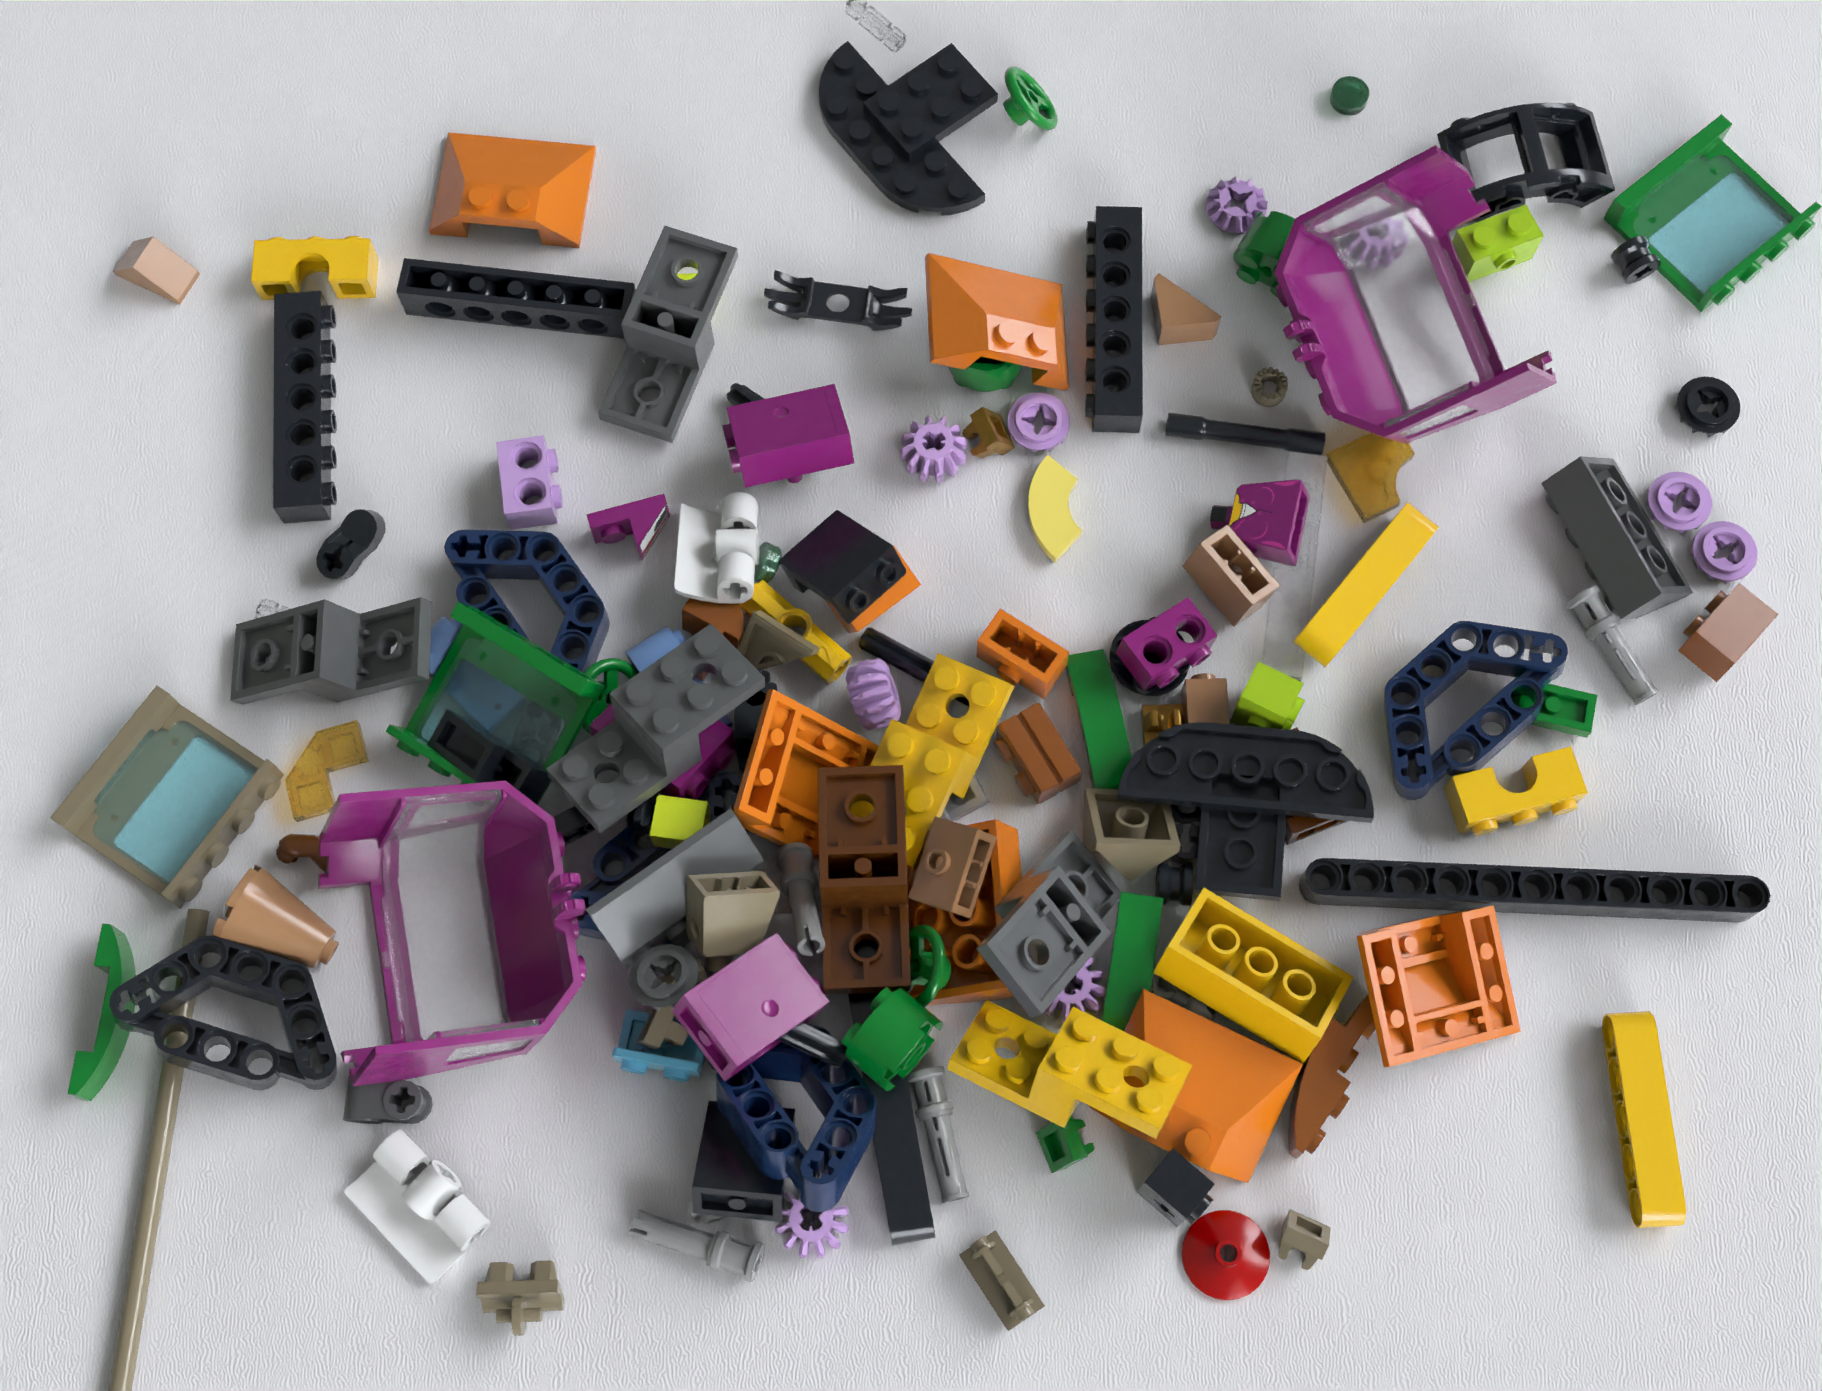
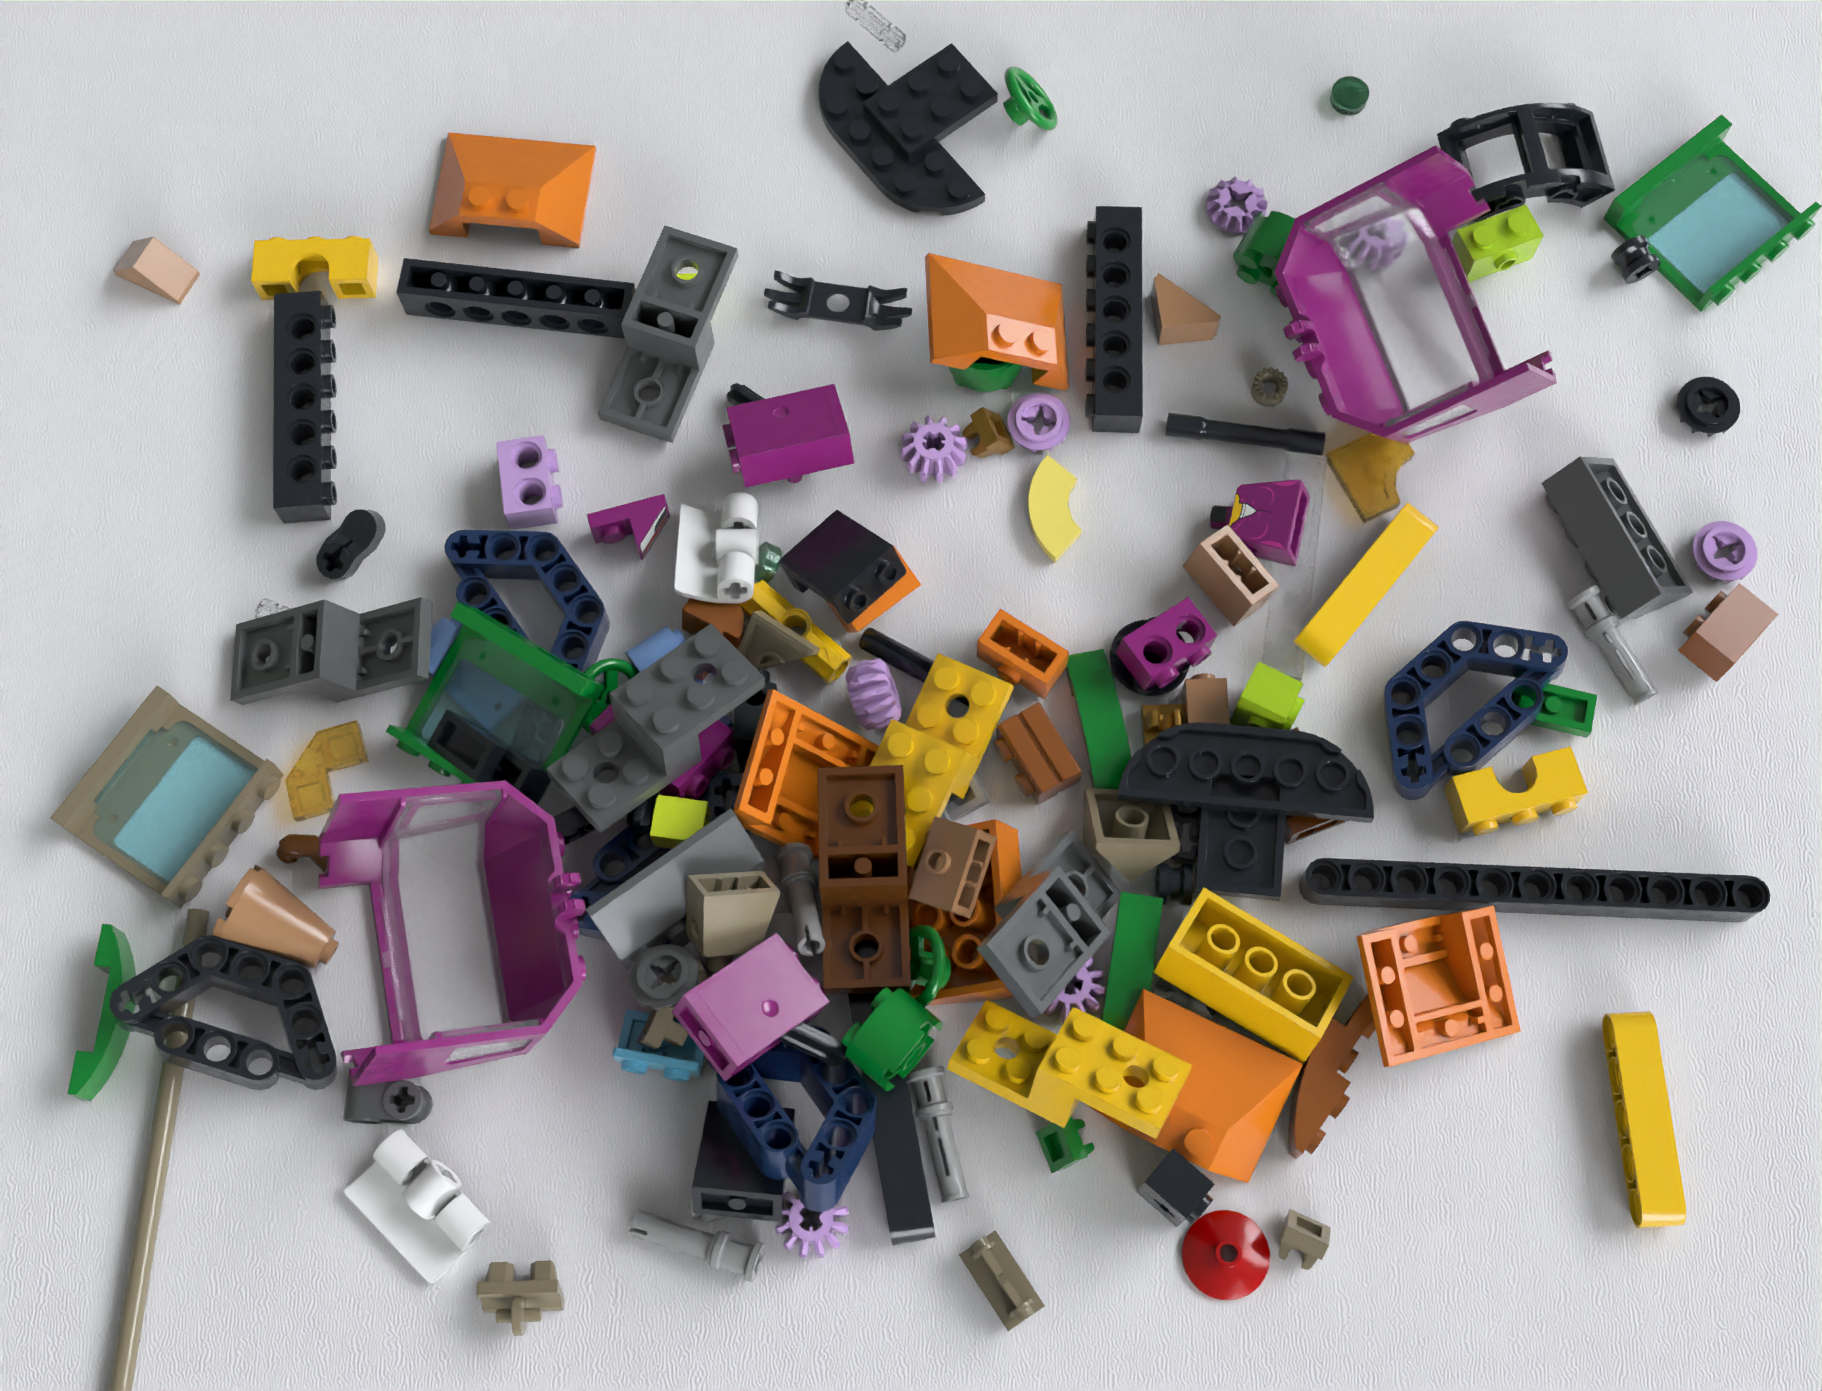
(1696, 500): lavender gear -> none

